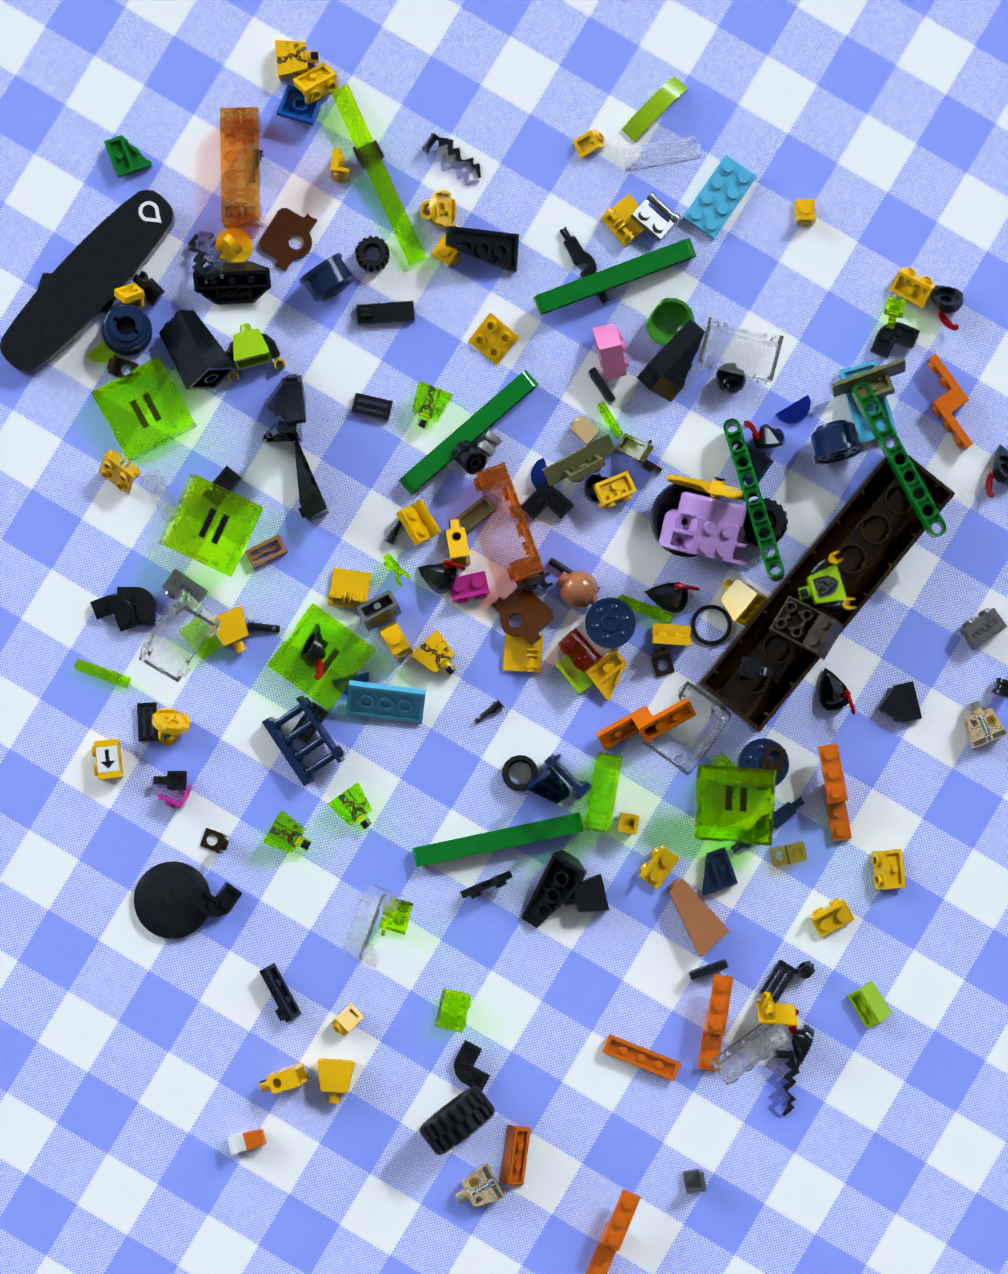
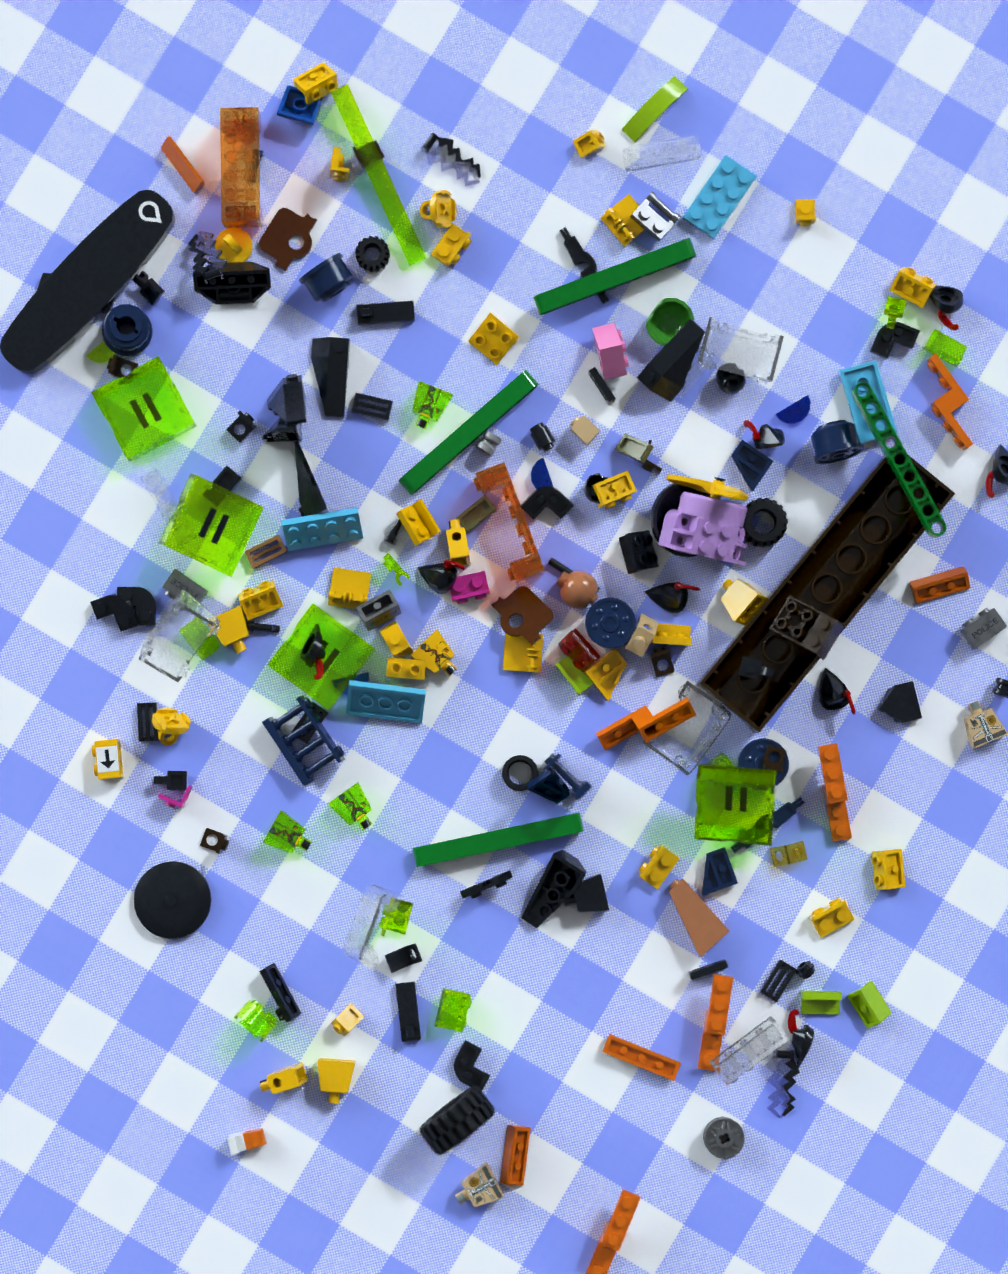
(100, 672): clear neon green axle -> none
(120, 475): yellow hinge -> none
(125, 157): green wing -> none
(129, 294): yellow bracket -> none
(182, 165): none -> orange slope
(195, 351): black slope -> none
(217, 905): black plate -> none
(244, 419): none -> black bracket
(252, 349): lime torso -> none
(256, 1020): none -> clear neon green brick
(260, 599): none -> yellow bracket
(293, 58): yellow torso -> none
(322, 529): none -> medium azure plate
(331, 366): none -> black wedge
(403, 957): none -> black bracket
(406, 668): none -> yellow bracket
(408, 1011): none -> black hinge
(469, 457): black wheel -> none
(486, 245): black wing -> none
(492, 709): black piece -> none
(531, 583): black plate -> none
(542, 437): none -> black brick
(581, 462): olive bracket -> none
(603, 792): clear neon green tile -> none
(610, 420): clear neon green tile -> none
(628, 823): yellow brick -> none
(638, 551): none -> black bracket
(642, 636): none -> tan torso
(655, 612): clear neon green axle -> none
(694, 619): black tyre -> none
(694, 1181): dark grey panel -> none
(727, 1148): none -> flat silver wheel
(753, 508): green beam -> none
(774, 1012): yellow hinge -> none
(820, 1002): none -> lime panel
(826, 586): torso -> none
(877, 378): olive bracket -> none
(940, 585): none -> orange slope
(945, 347): none -> clear neon green panel

